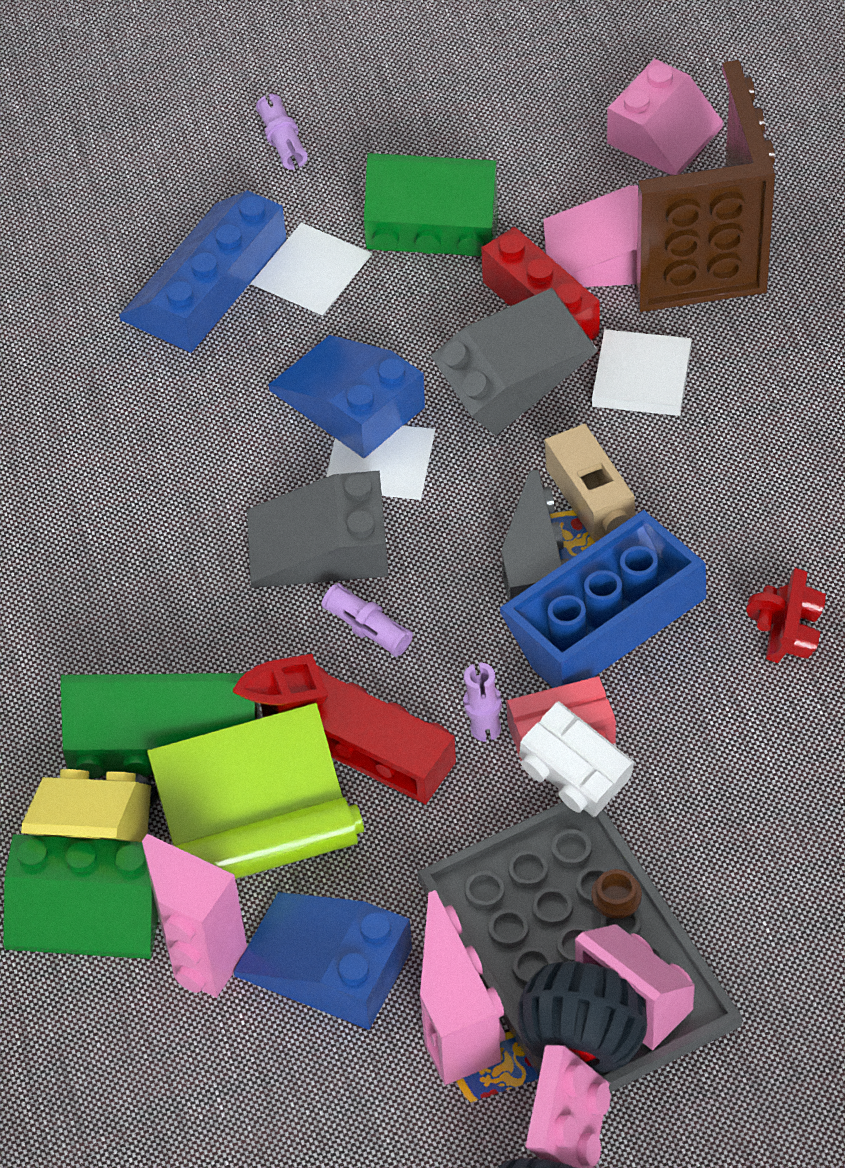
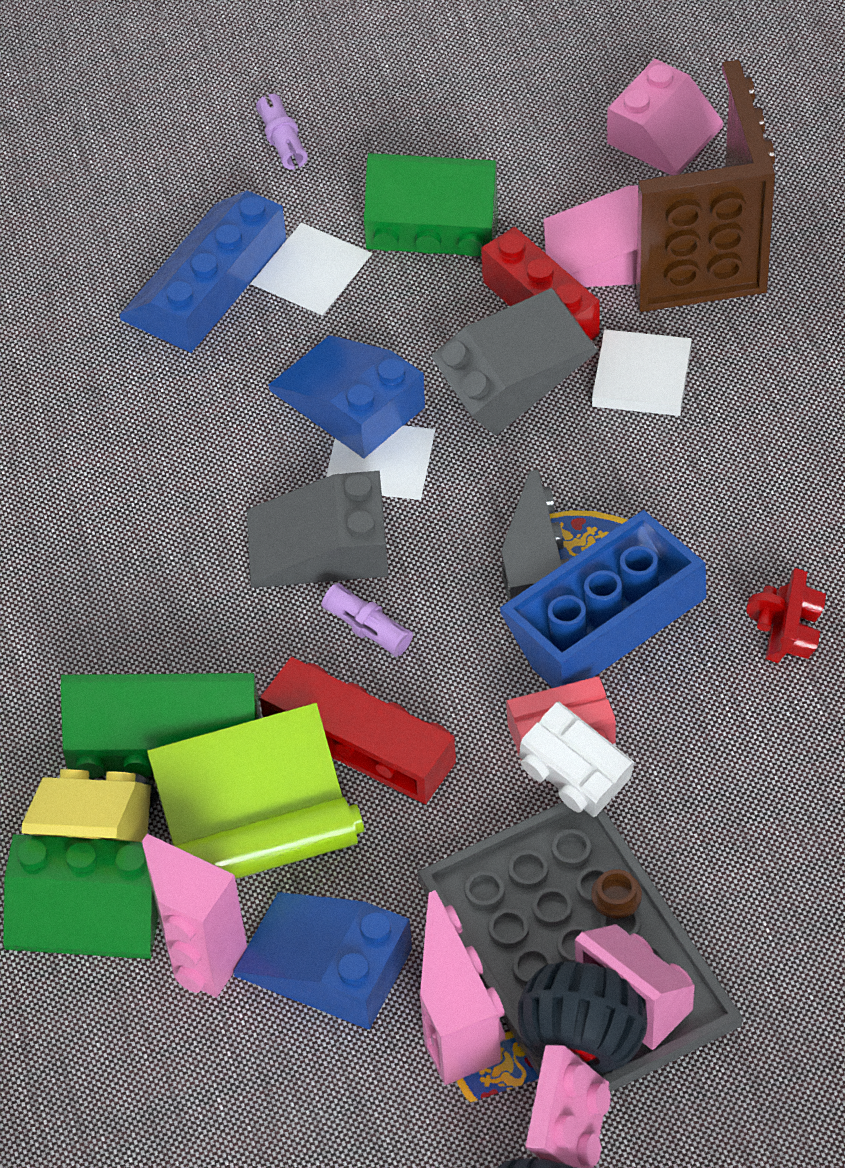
(284, 683): red plate -> none
(482, 702): lavender pin -> none
(589, 481): tan brick -> none

